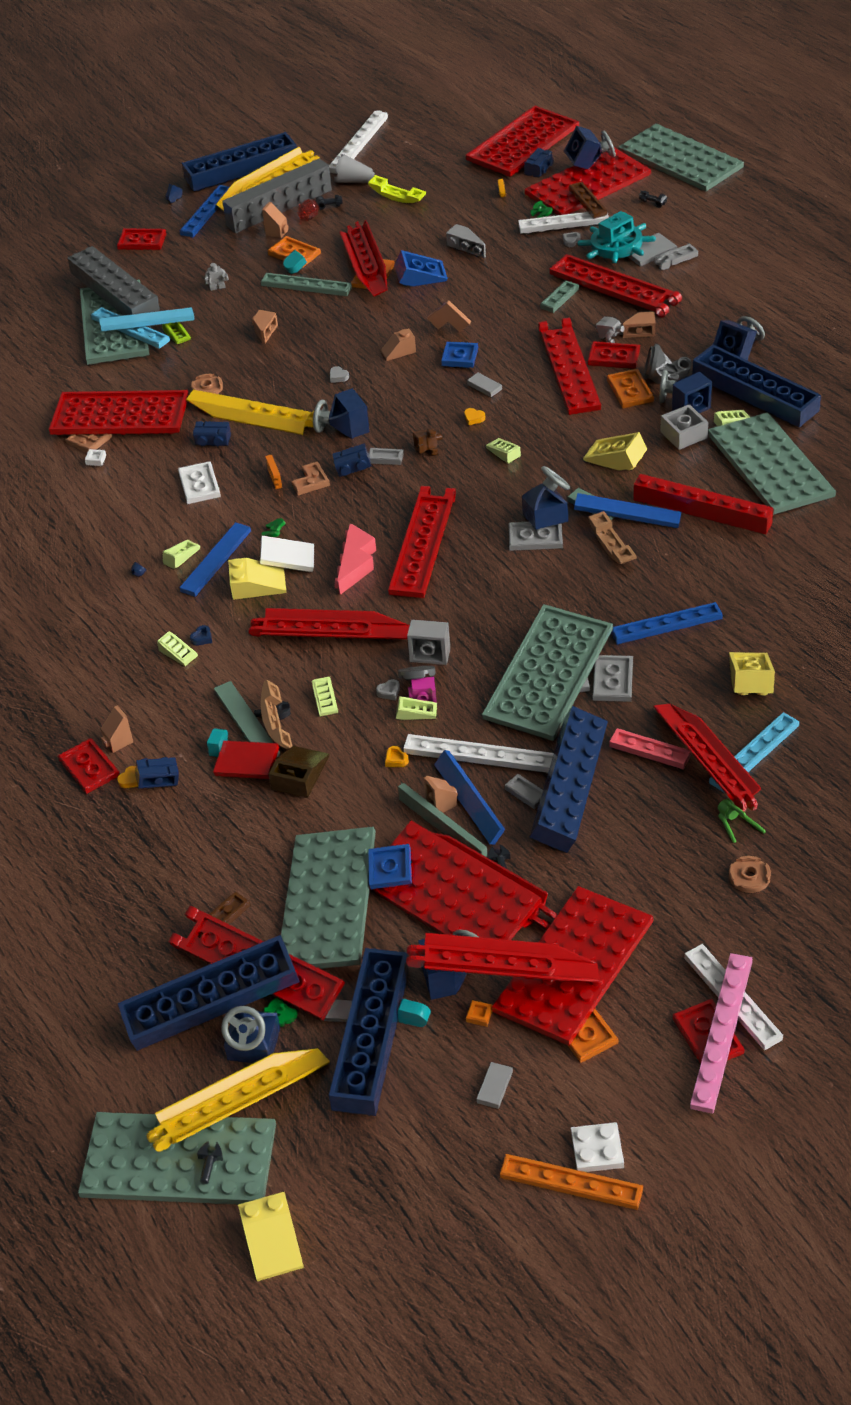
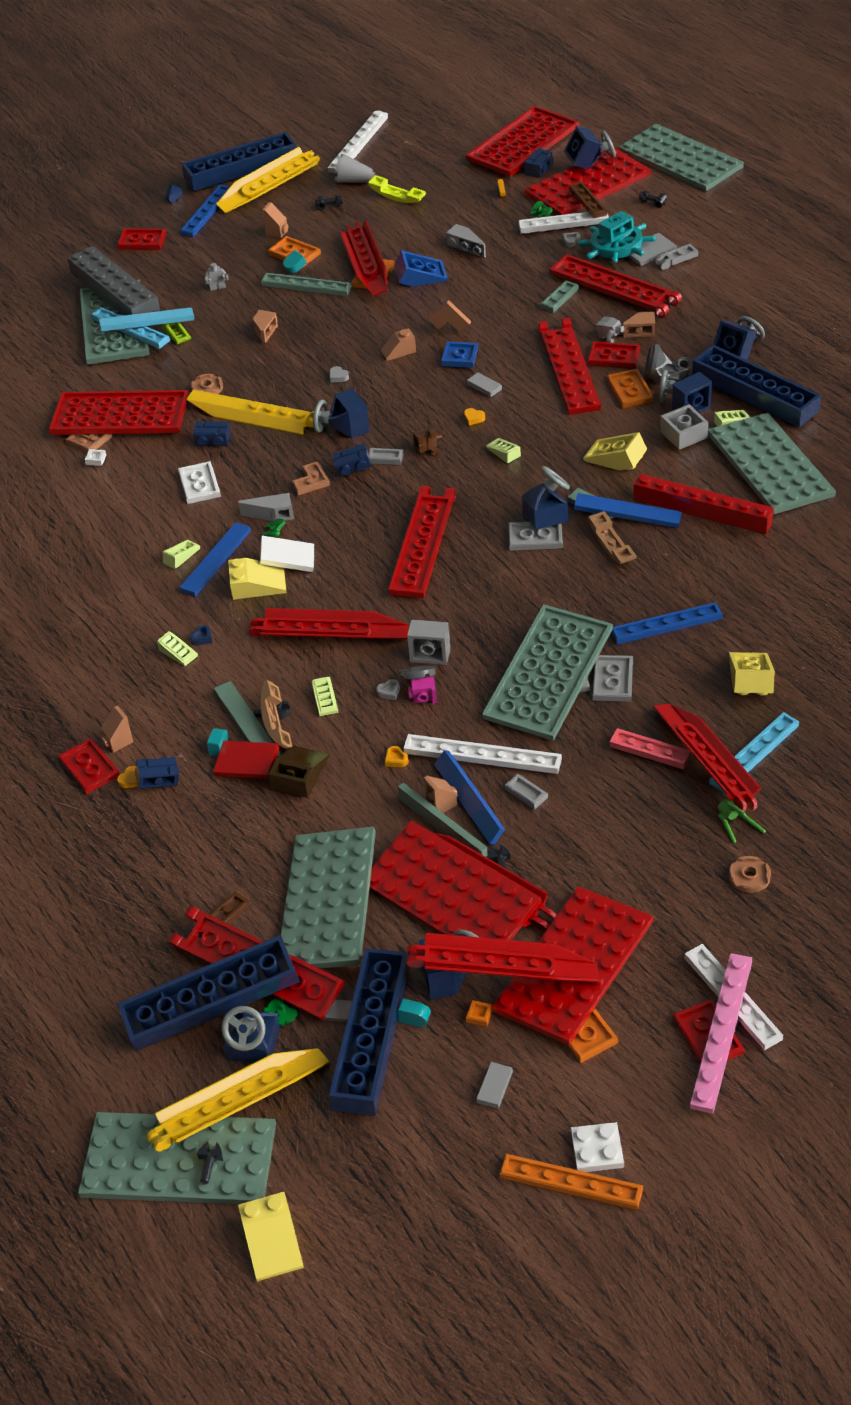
(137, 569): dark blue hinge -> none
(267, 507): none -> light grey slope
(273, 471): orange tile -> none
(282, 191): dark grey brick -> none
(308, 209): clear red head -> none
(356, 558): coral slope -> none
(390, 866): blue plate -> none
(409, 709): yellowish green slope -> none
(569, 780): dark blue brick -> none

